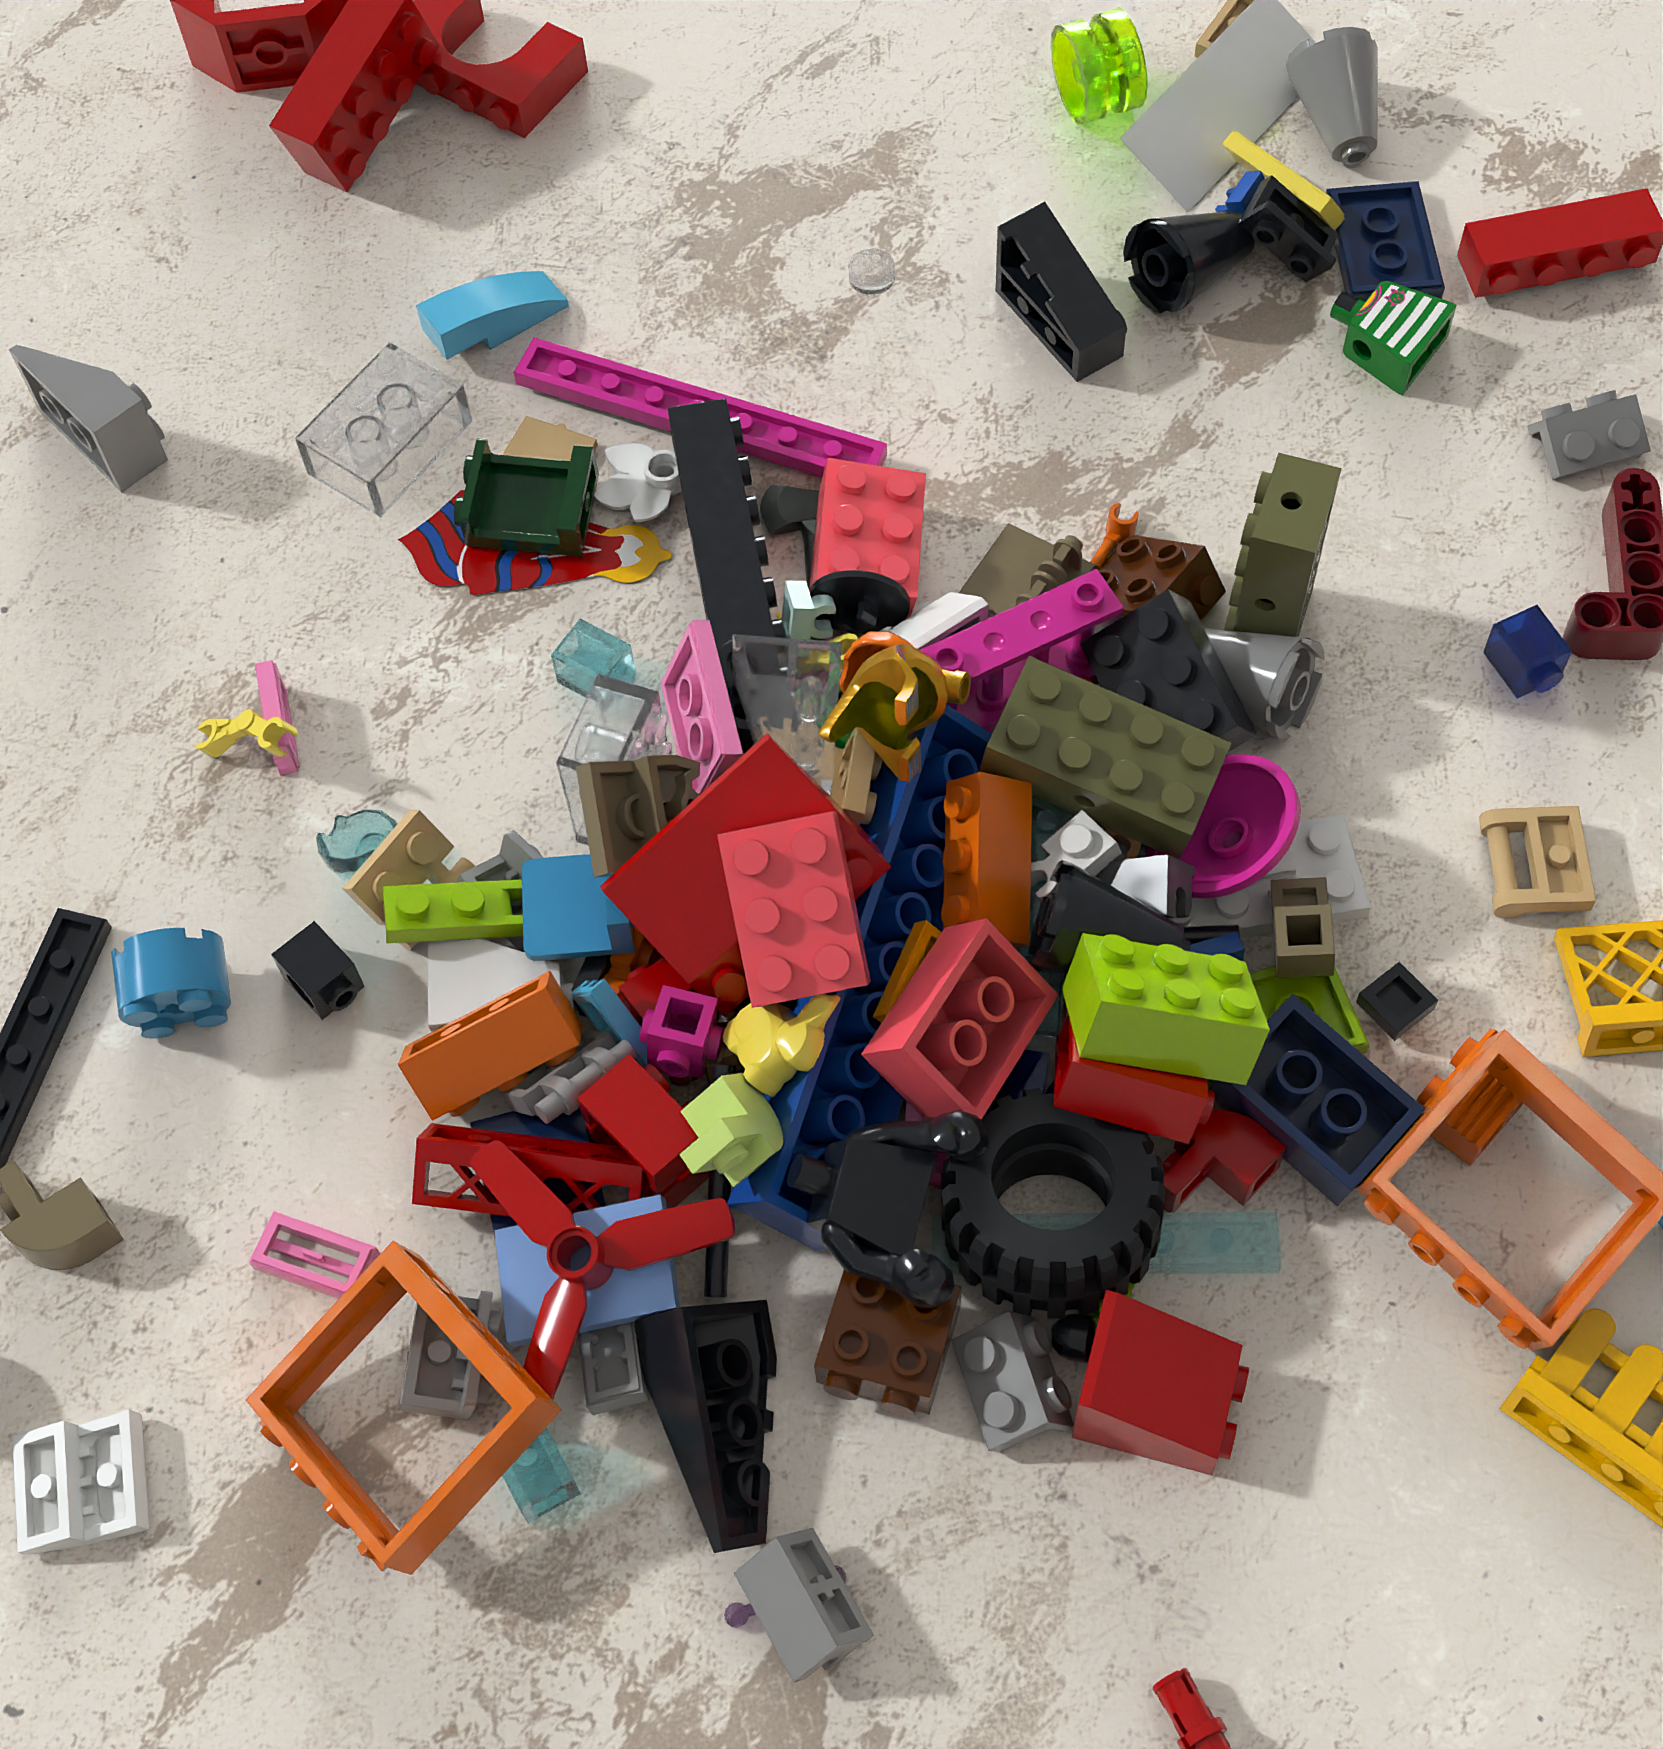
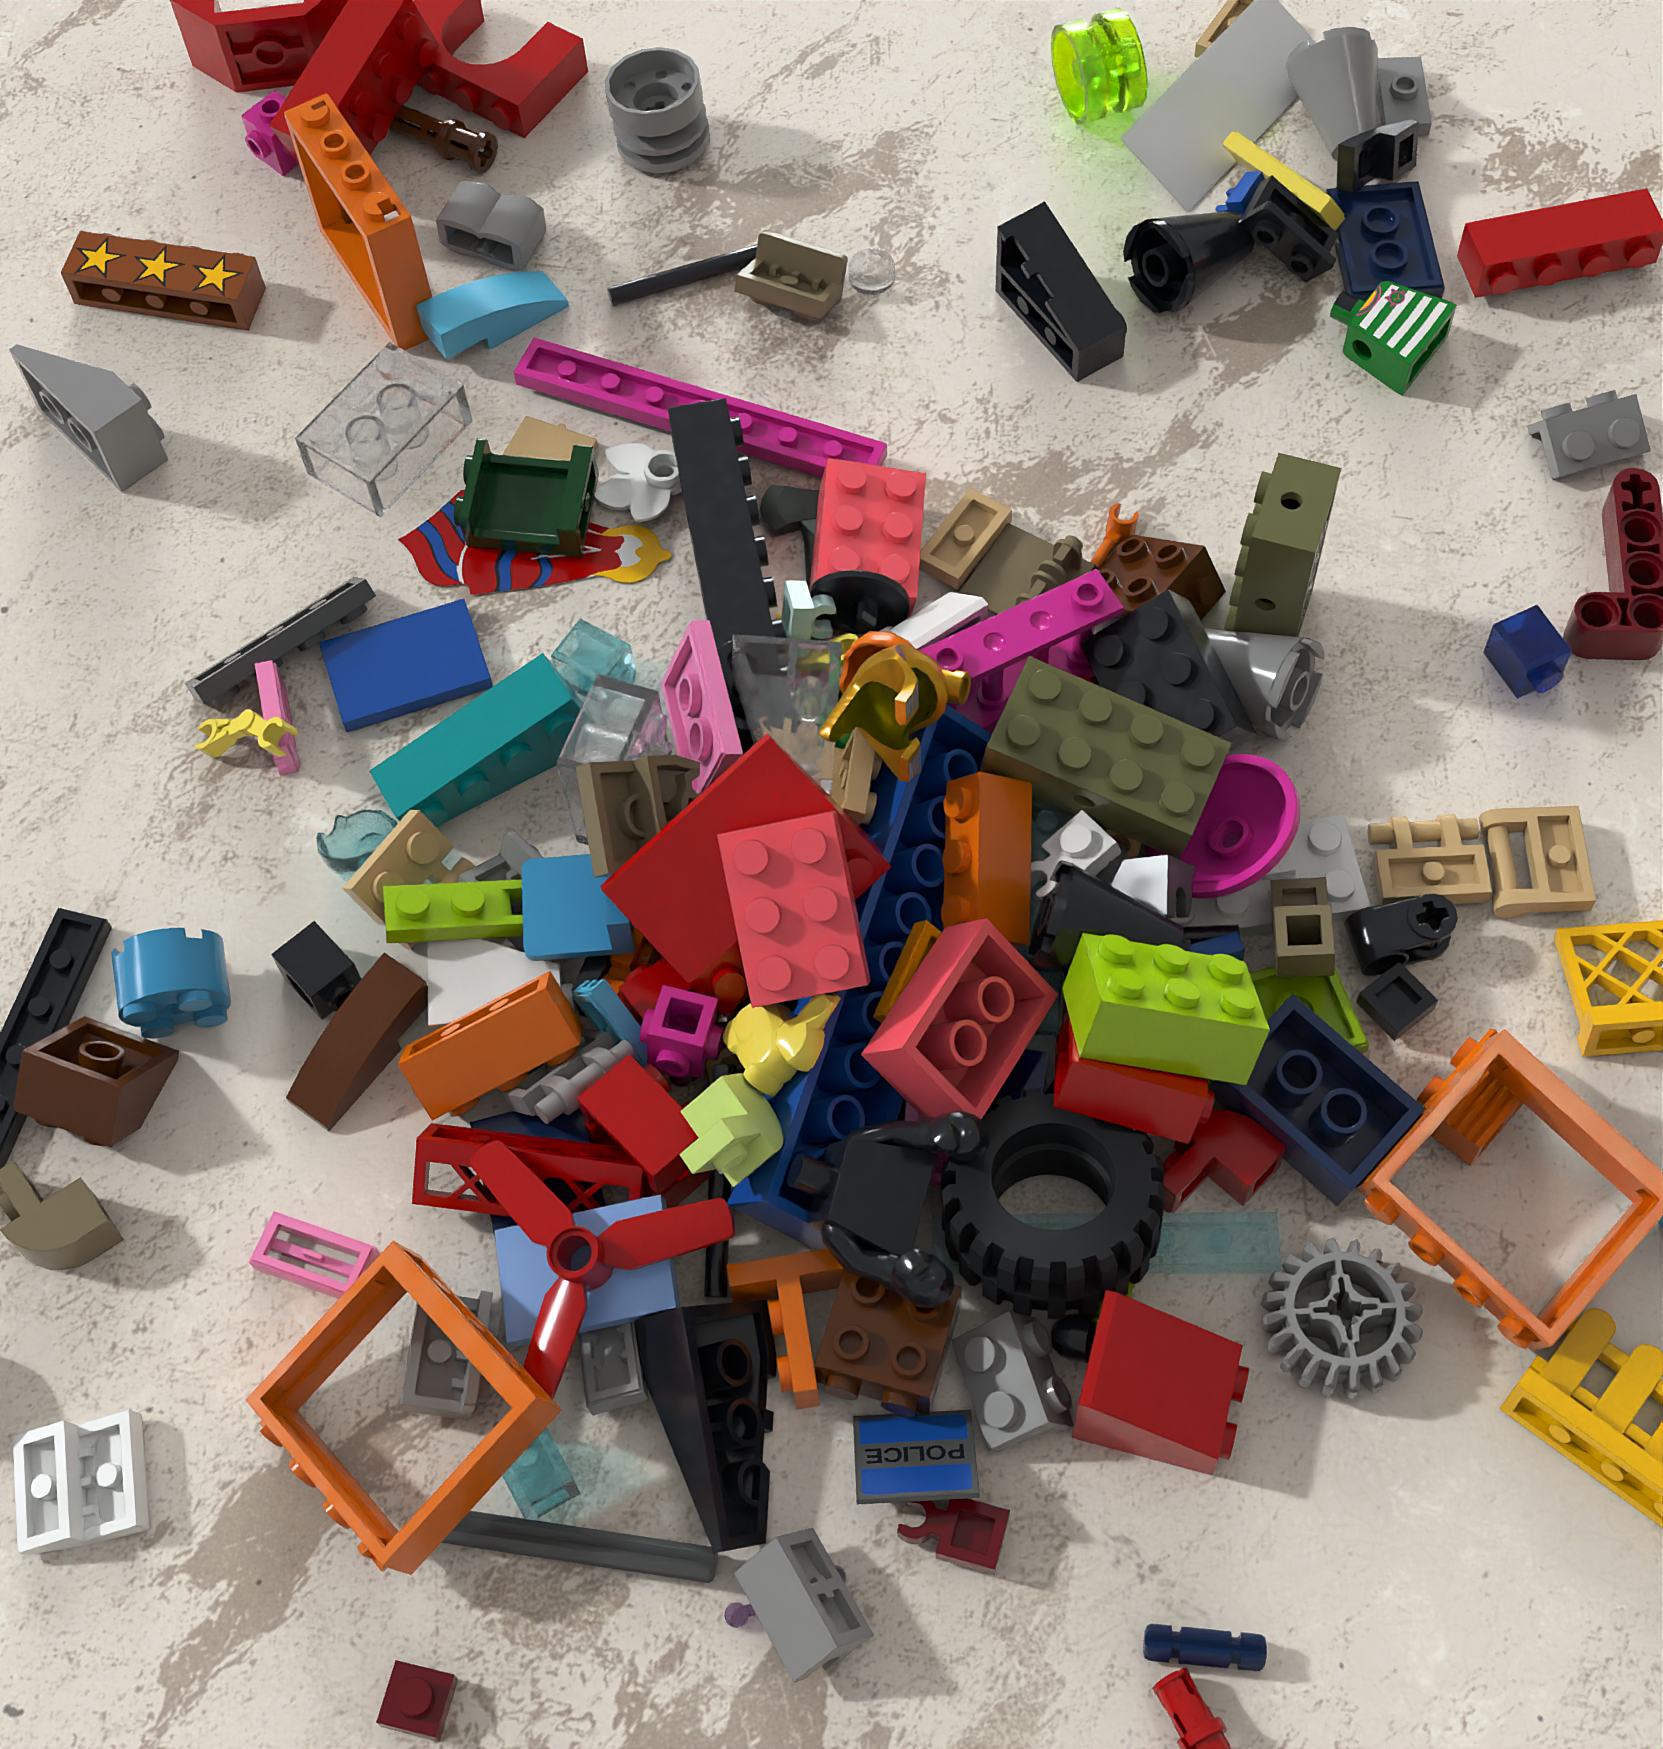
(92, 1080): none -> reddish brown slope
(164, 280): none -> dark orange brick
(262, 139): none -> dark pink brick
(299, 630): none -> dark grey plate
(350, 210): none -> orange window
(358, 1041): none -> reddish brown slope
(405, 665): none -> blue tile
(417, 1700): none -> dark red plate
(448, 137): none -> reddish brown pin
(484, 746): none -> teal wedge
(491, 225): none -> light grey brick
(585, 1546): none -> dark grey axle
(657, 110): none -> light grey wheel
(681, 275): none -> black bar
(788, 1279): none -> orange bracket
(793, 275): none -> dark tan bracket
(915, 1457): none -> piece
(964, 538): none -> tan plate
(967, 1532): none -> dark red plate
(1205, 1647): none -> dark blue axle
(1377, 153): none -> black slope
(1386, 1309): none -> light grey gear
(1401, 932): none -> black piece
(1403, 92): none -> light grey plate
(1447, 870): none -> tan plate

